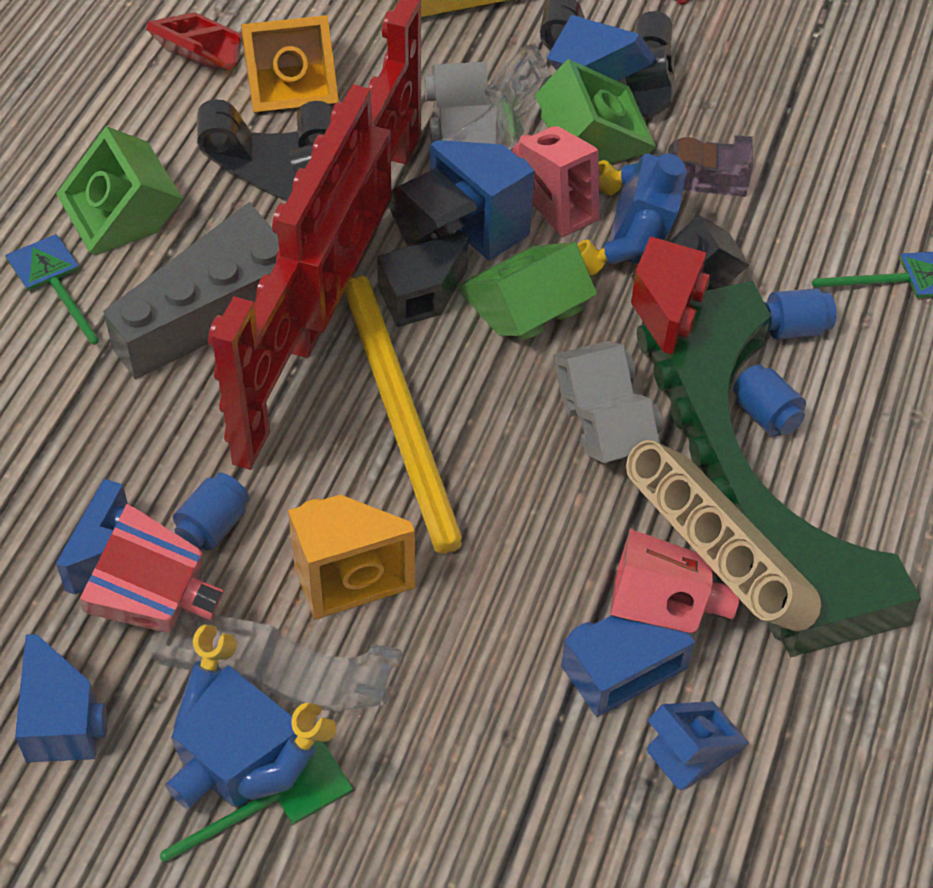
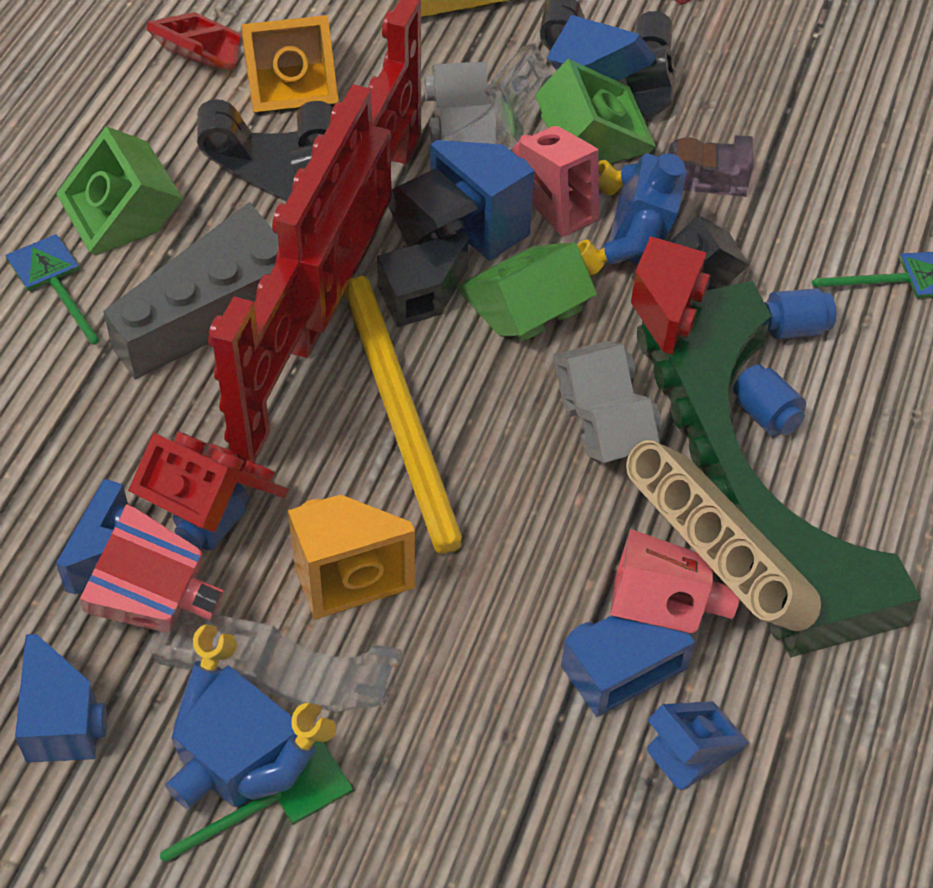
(196, 481): none -> red bracket

